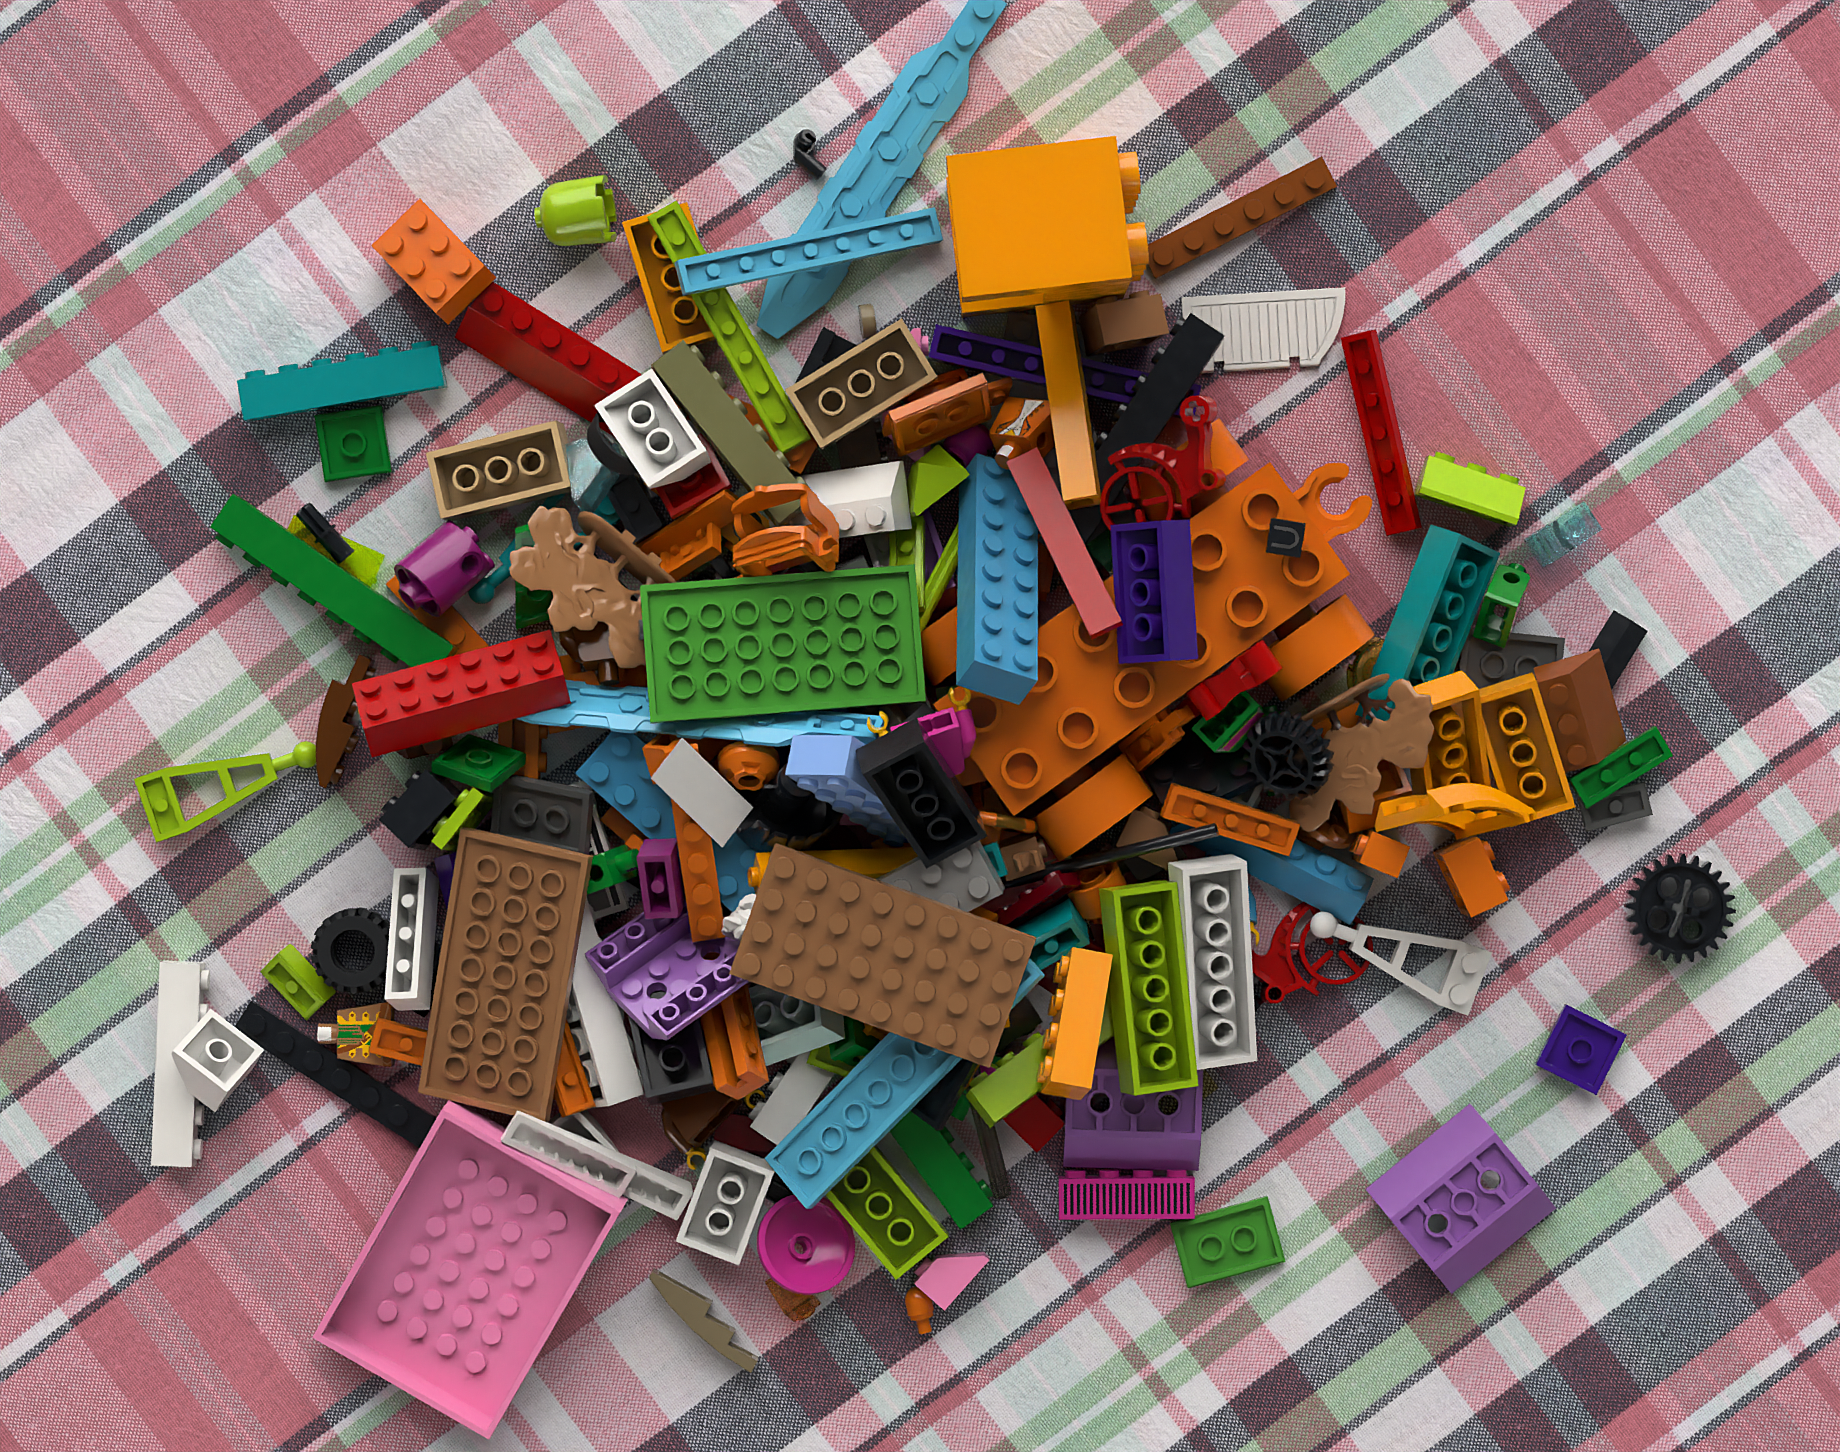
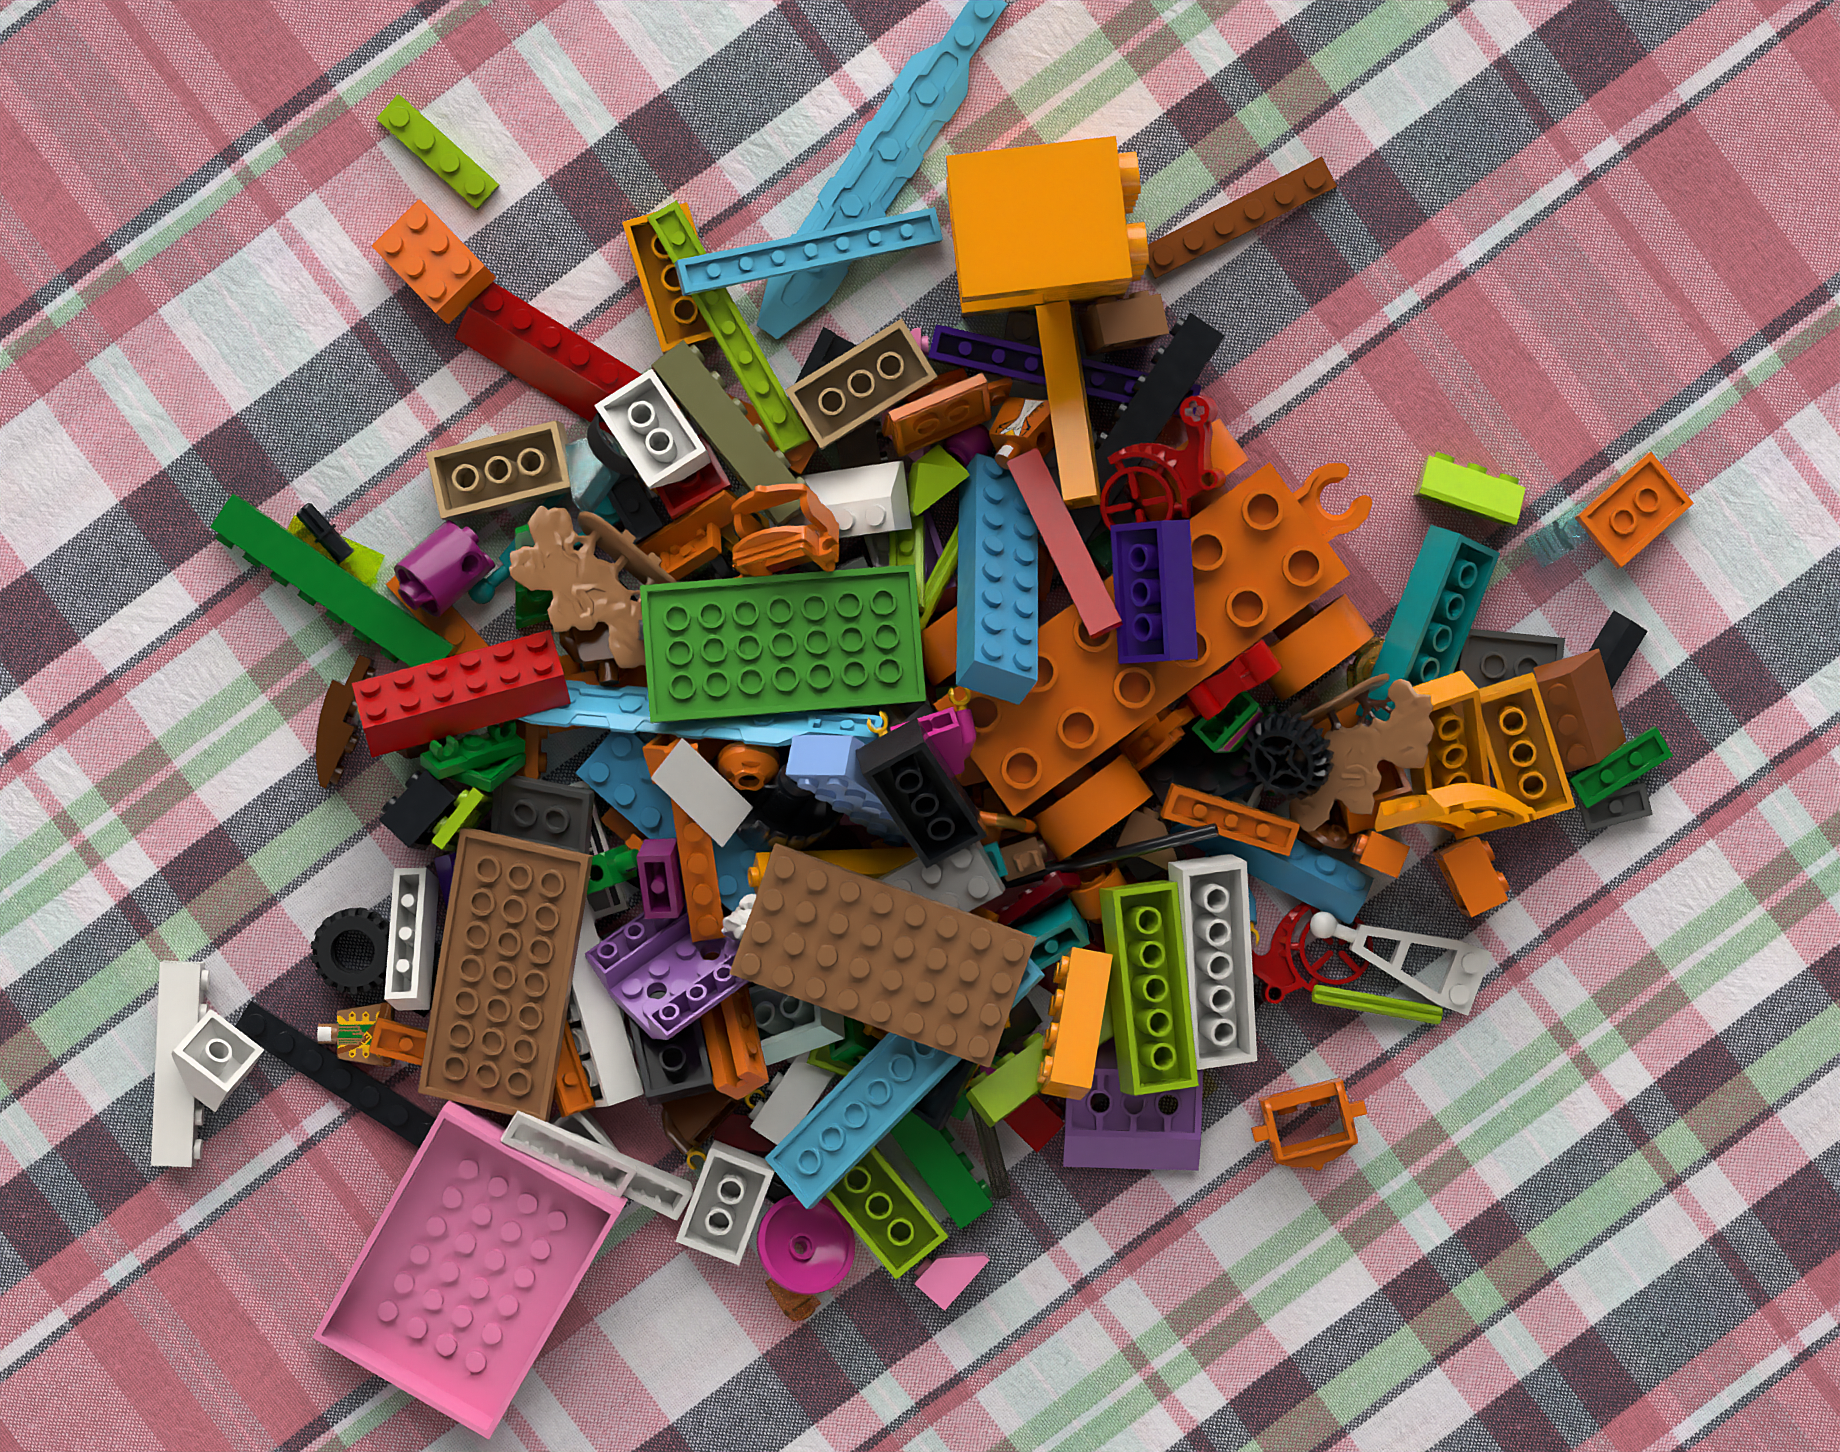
(163, 803): lime plate -> none
(297, 981): lime slope -> none
(341, 383): teal brick -> none
(353, 443): green tile -> none
(437, 151): none -> lime plate
(472, 750): none -> green plate
(577, 212): lime cylinder -> none
(693, 1310): dark tan slope -> none
(804, 154): black arm -> none
(867, 320): dark tan tile -> none
(919, 1309): orange cylinder -> none
(1126, 1195): dark pink brick -> none
(1227, 1242): bright green tile -> none
(1270, 326): white piece -> none
(1285, 537): black tile -> none
(1317, 1151): none -> orange animal
(1377, 1004): none -> lime axle
(1381, 432): red plate -> none
(1445, 1179): medium lavender slope -> none
(1508, 590): green torso -> none
(1580, 1049): dark purple plate -> none
(1634, 510): none -> orange plate
(1708, 917): black gear -> none

